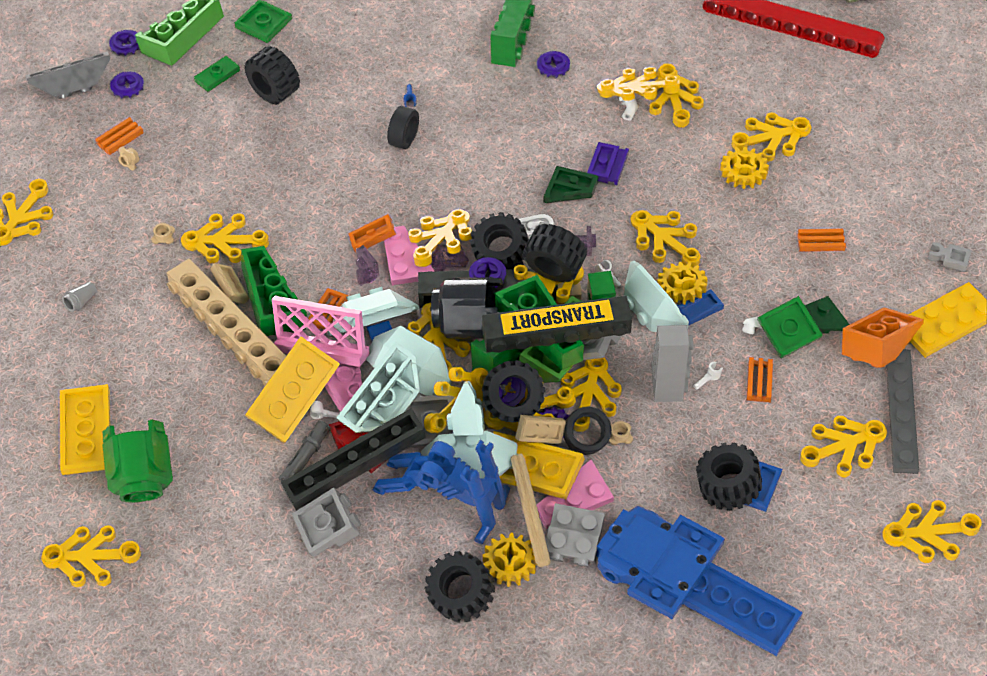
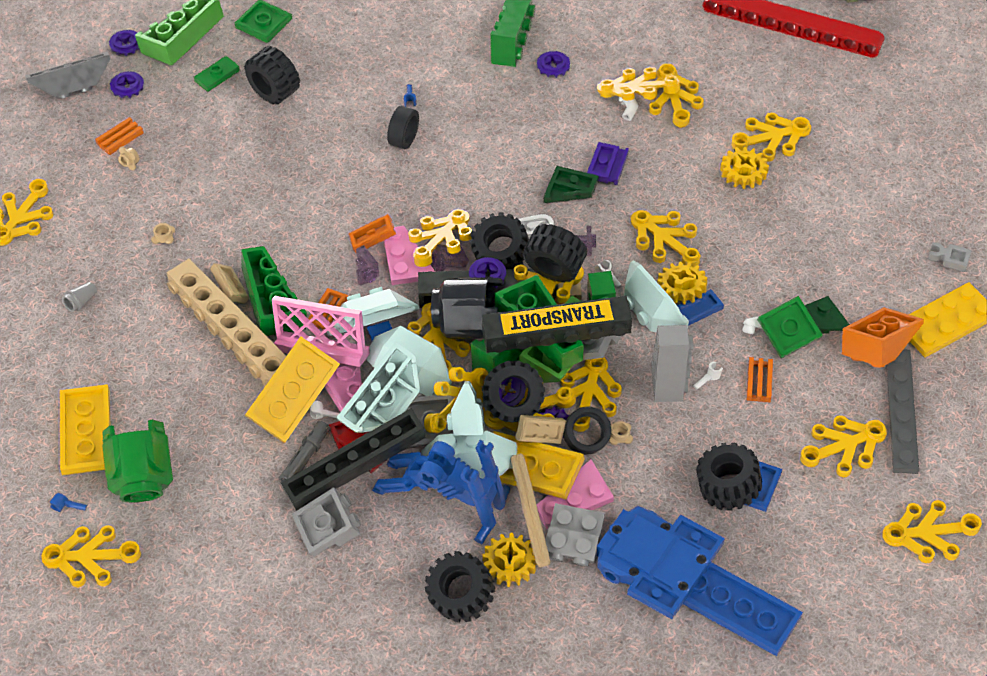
(60, 500): none -> blue hand
(222, 239): yellow plant -> none
(821, 236): orange tile -> none

